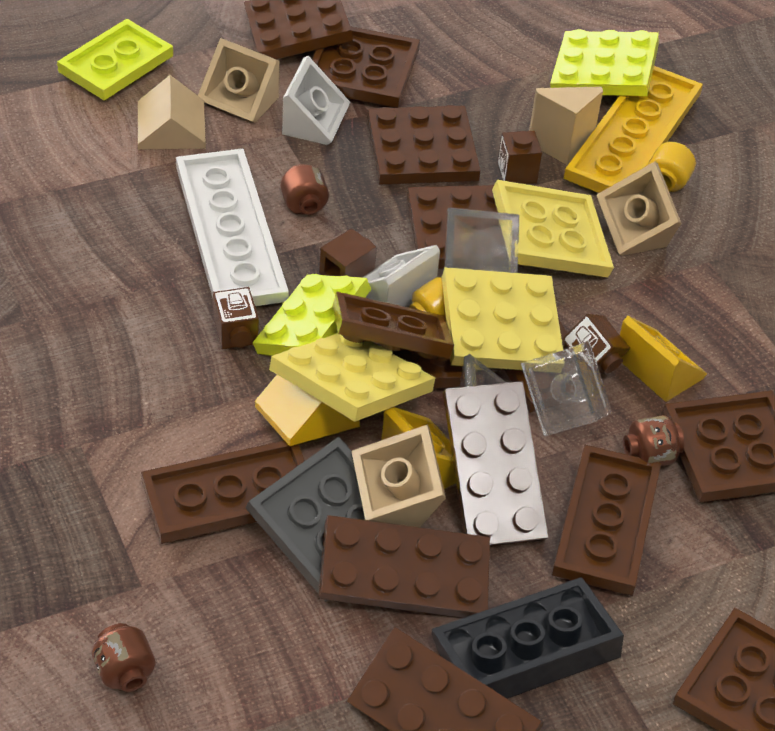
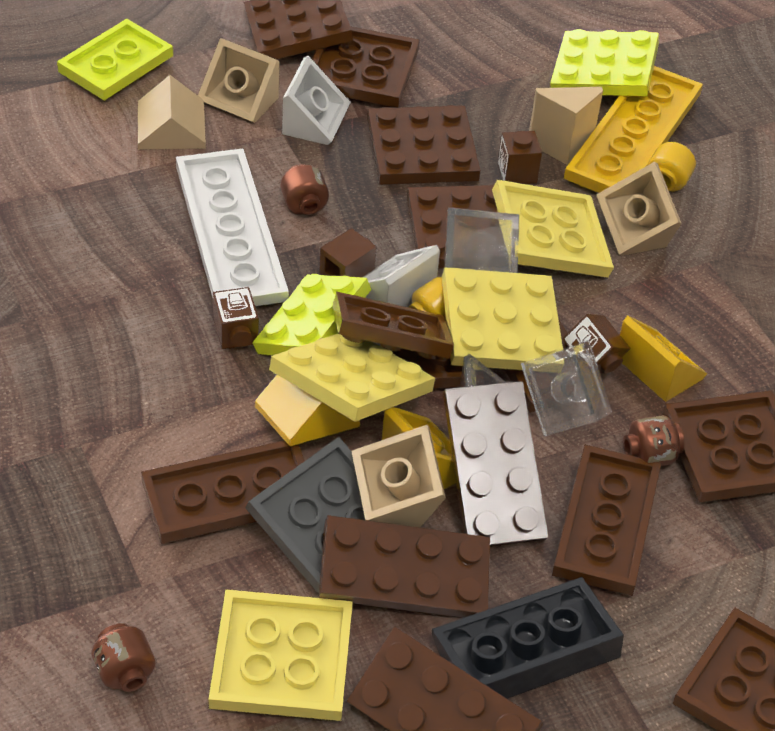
(281, 655): none -> light yellow plate

